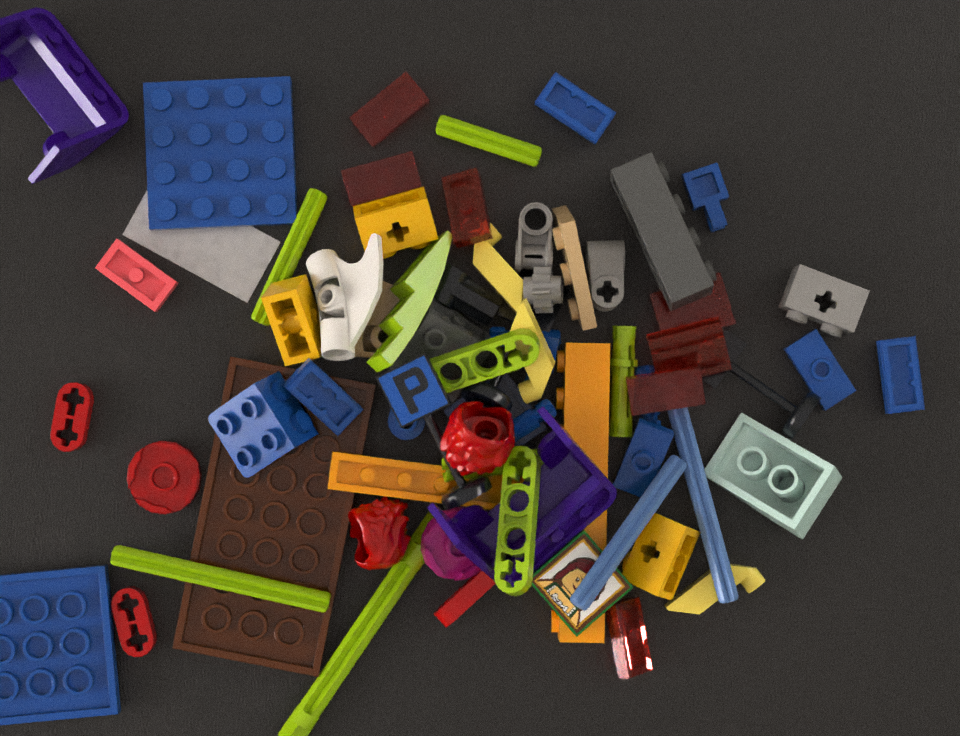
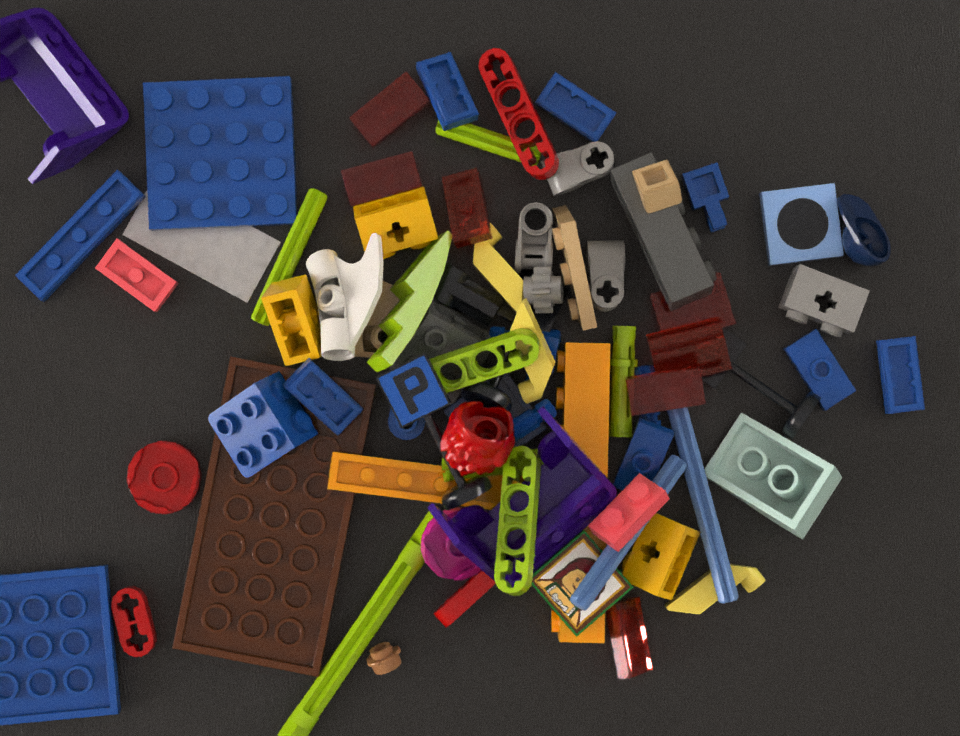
(80, 235): none -> blue tile
(81, 417): red beam -> none
(220, 578): lime axle -> none
(380, 533): red hair -> none
(384, 658): none -> medium nougat plate
(447, 91): none -> blue plate
(516, 114): none -> red beam
(574, 170): none -> light grey piece
(628, 512): none -> coral plate
(657, 186): none -> tan slope
(801, 224): none -> light blue tile
(863, 235): none -> dark blue cap

